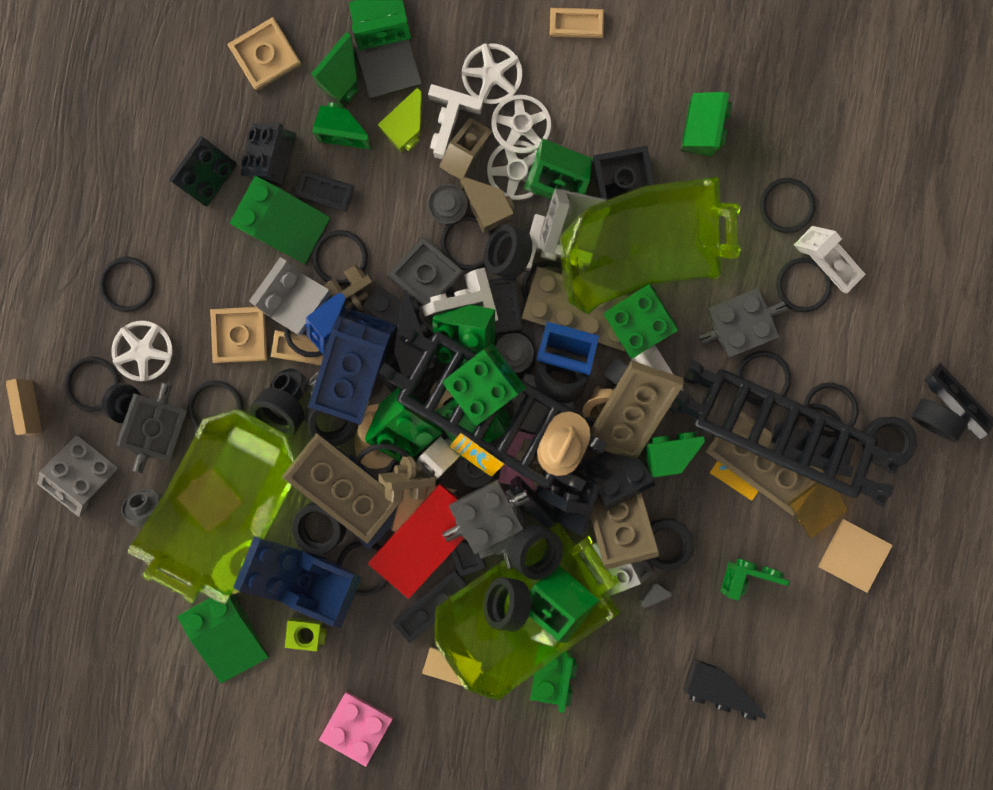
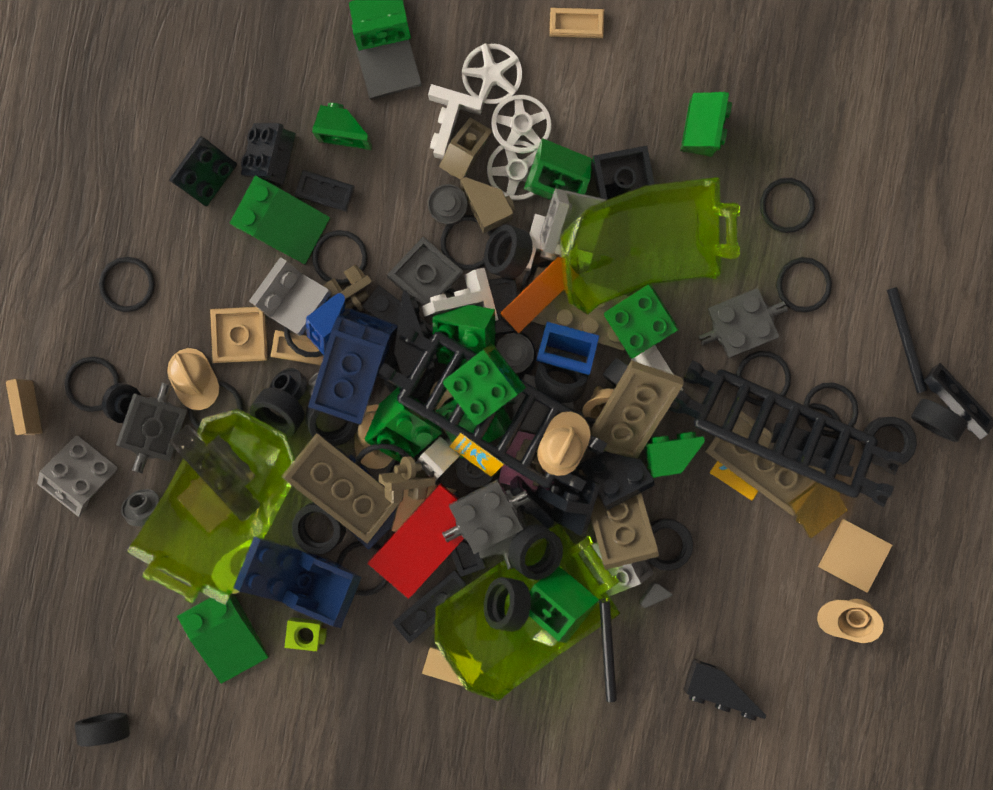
(102, 729): none -> black tyre
(141, 350): white wheel -> none
(193, 379): none -> tan piece
(219, 469): none -> clear smoke bracket
(264, 54): tan tile -> none
(338, 71): green slope -> none
(356, 728): bright pink plate -> none
(404, 122): lime slope -> none
(535, 297): none -> orange slope
(552, 681): green bracket -> none
(607, 647): none -> black bar
(734, 580): green bracket -> none
(831, 257): white bracket -> none
(851, 620): none -> tan piece
(907, 340): none -> black bar

